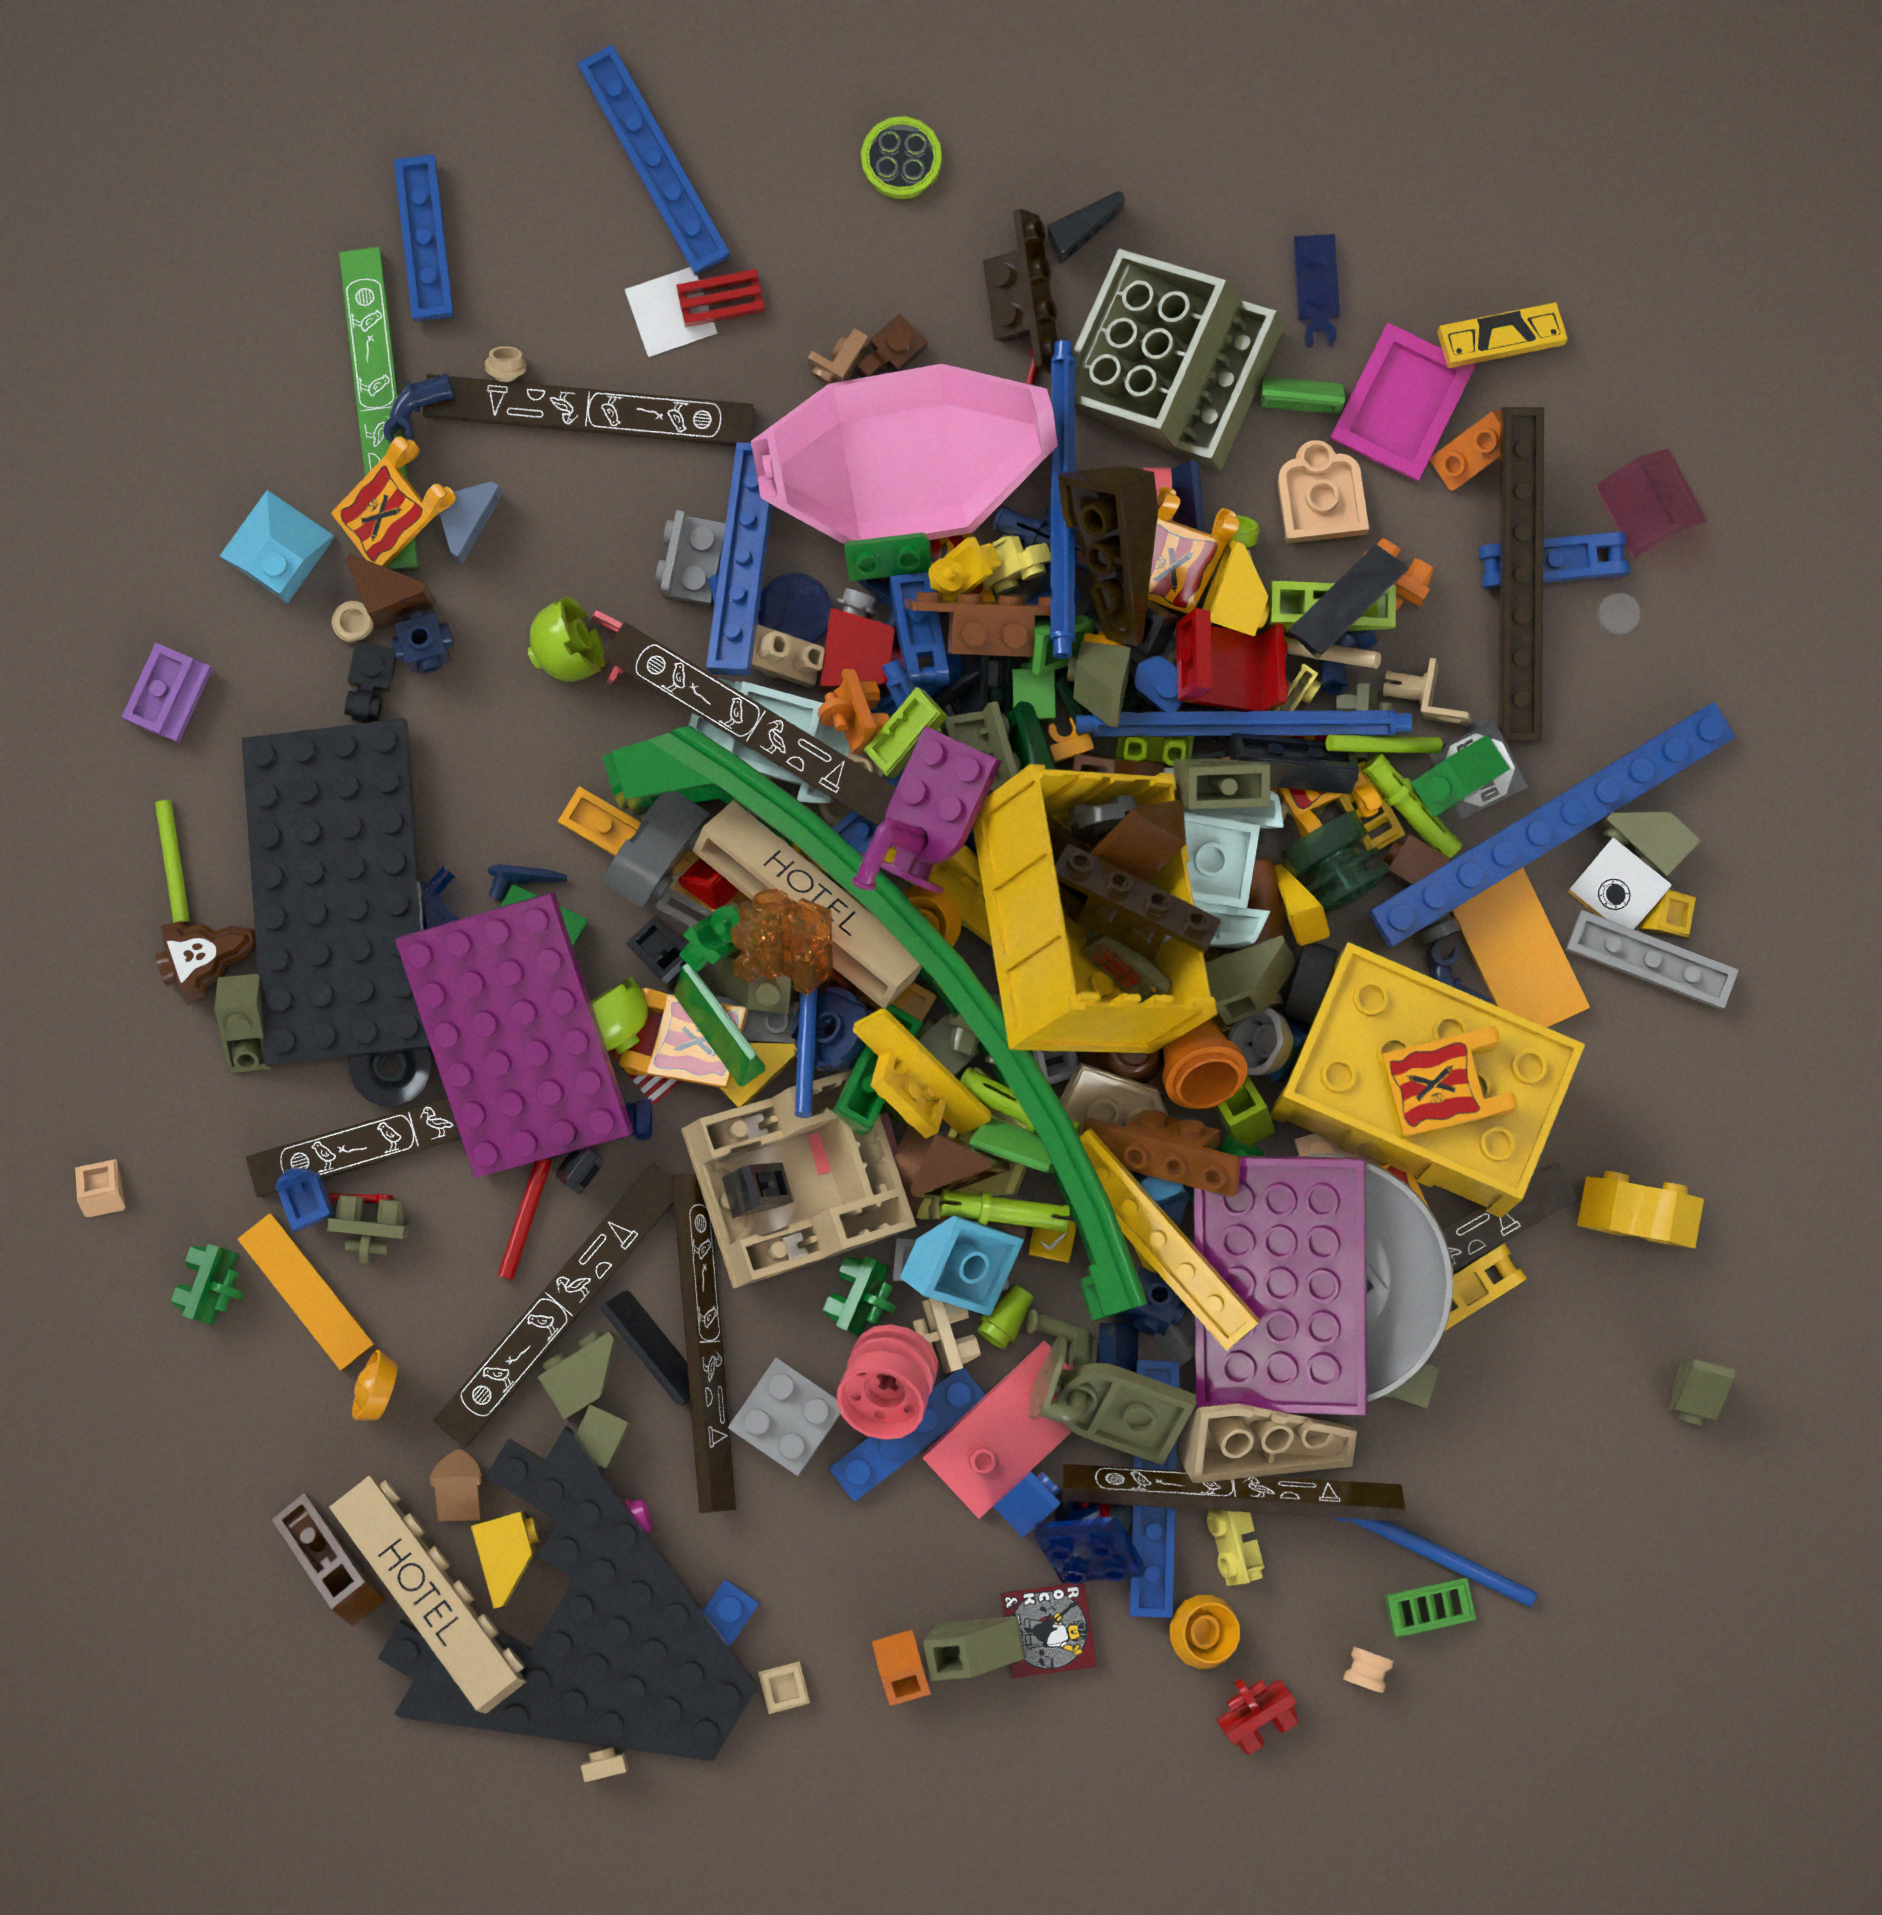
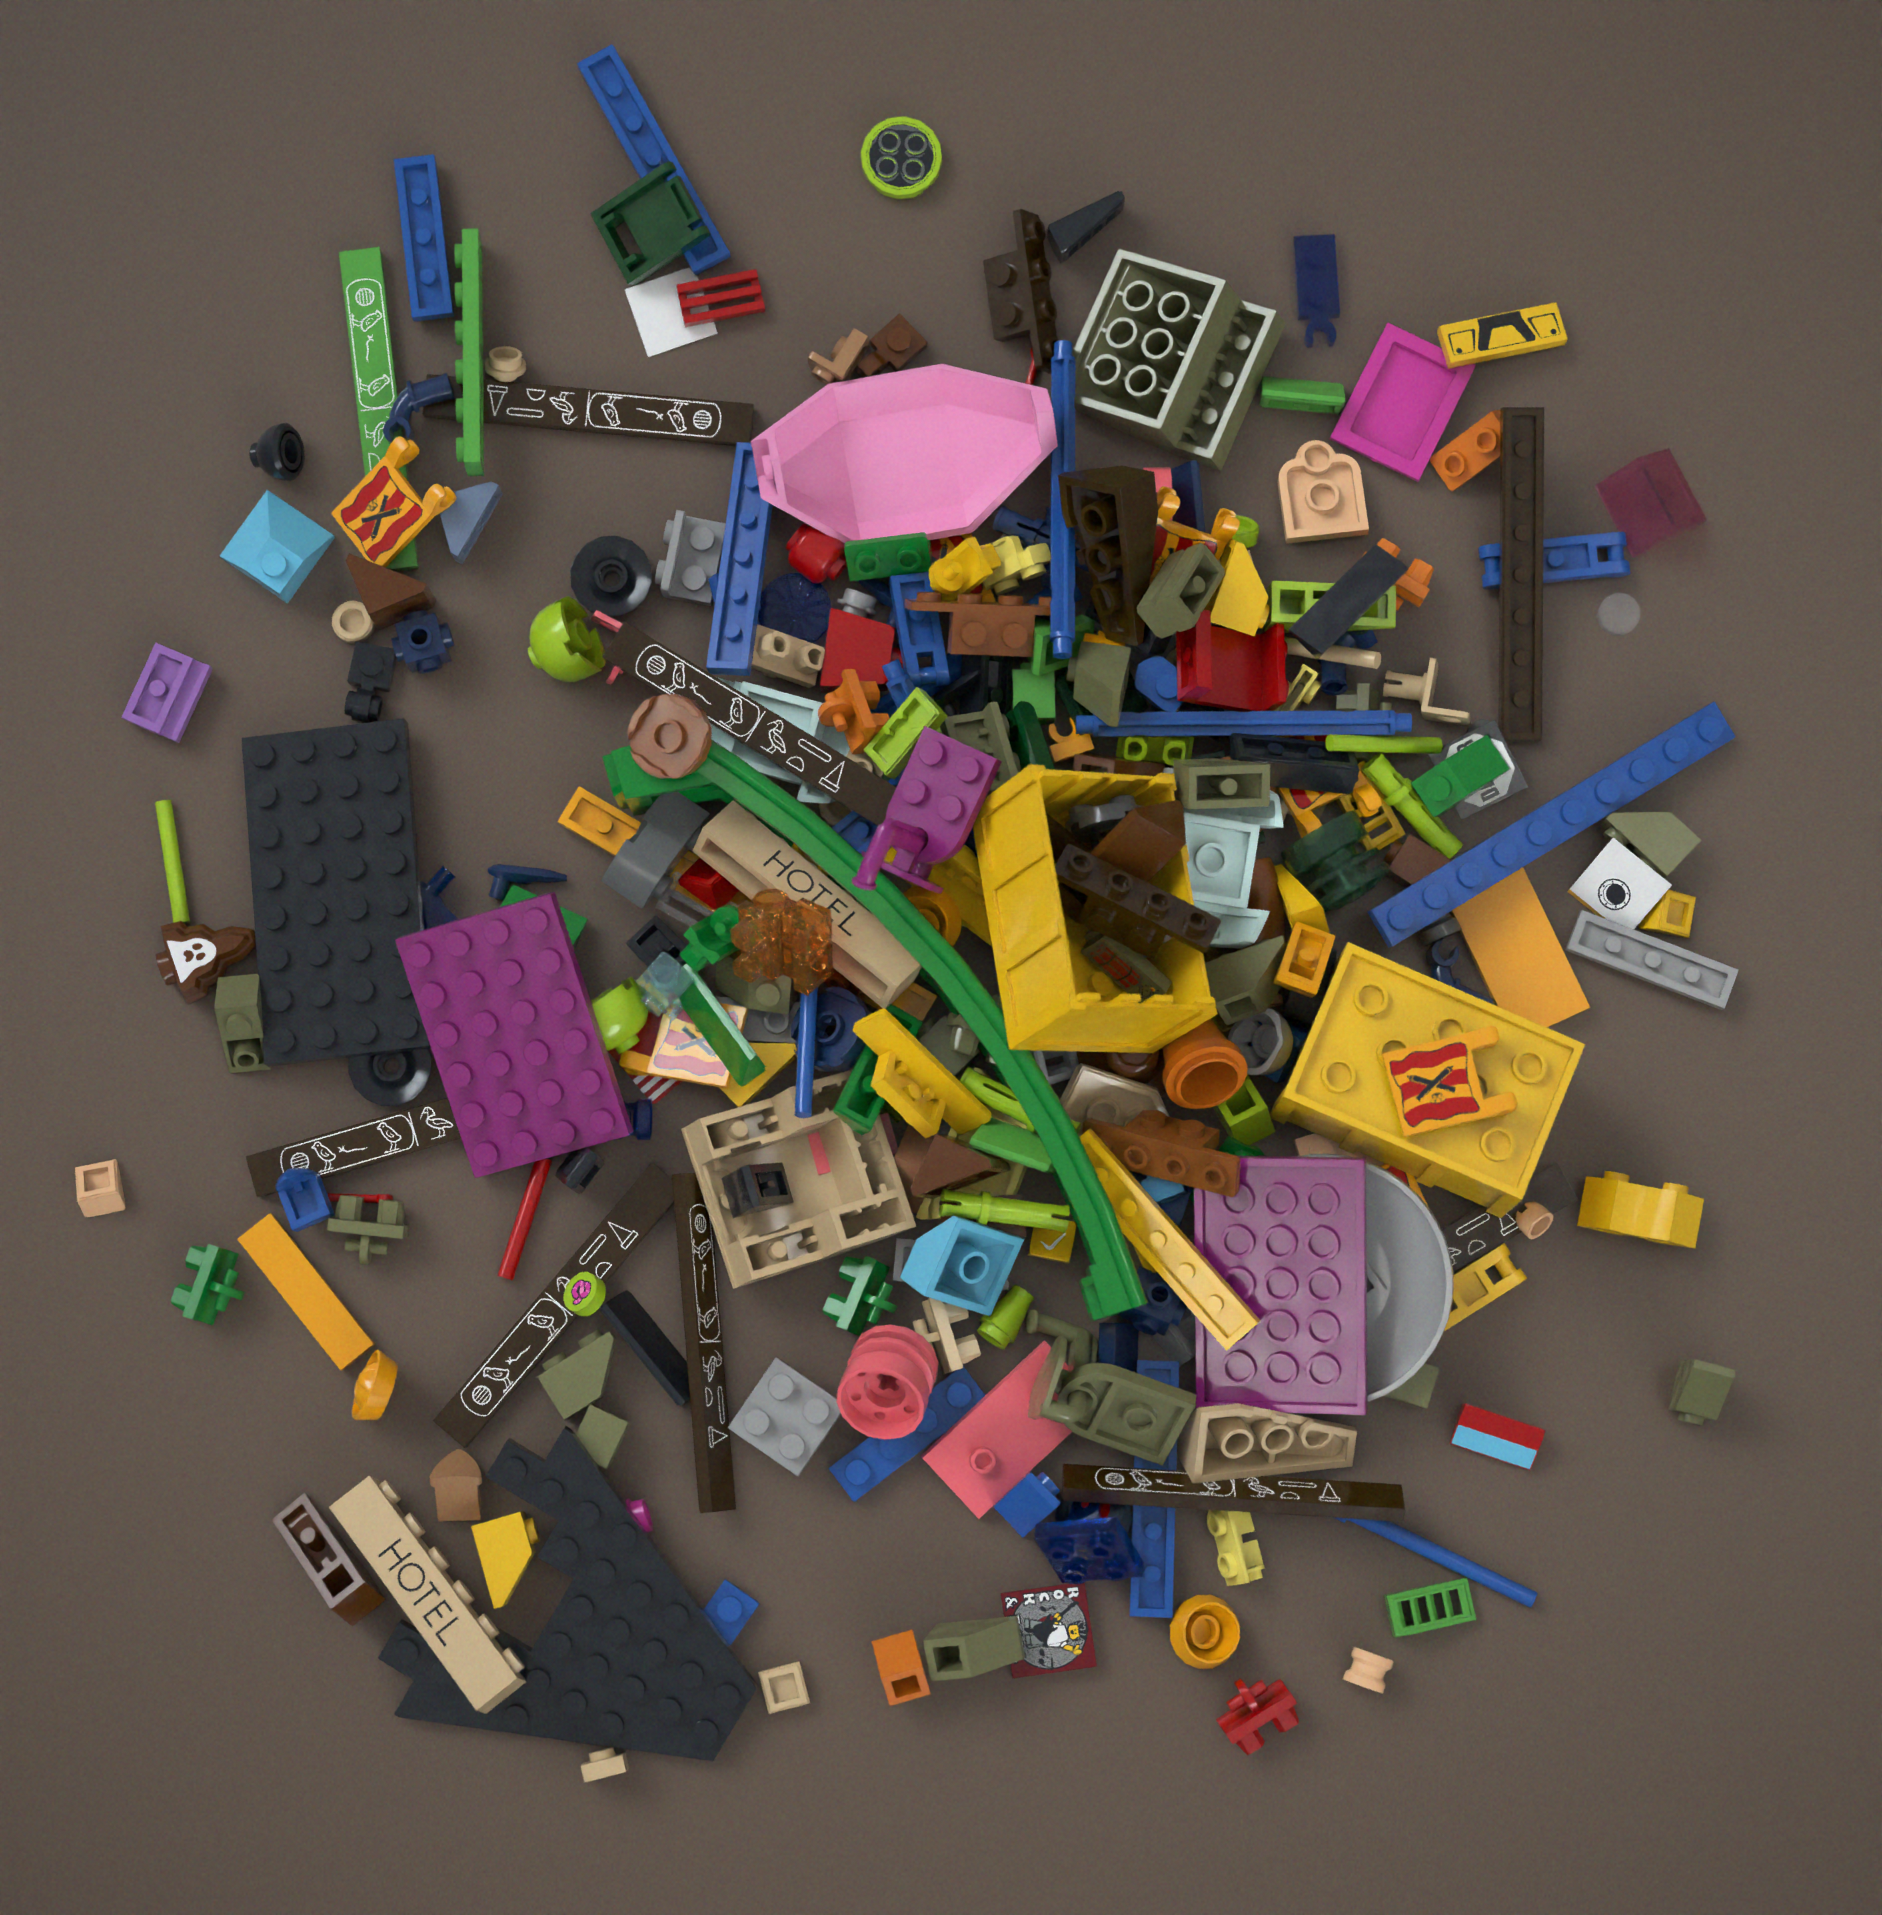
(279, 452): none -> black brick
(470, 368): none -> bright green plate
(584, 1294): none -> lime tile
(609, 556): none -> black dish
(659, 218): none -> dark green container
(663, 985): none -> clear light blue bracket
(669, 736): none -> tile
(816, 554): none -> red head
(1181, 590): none -> olive brick
(1304, 960): none -> light orange slope
(1497, 1436): none -> slope
(1534, 1220): none -> light nougat hinge

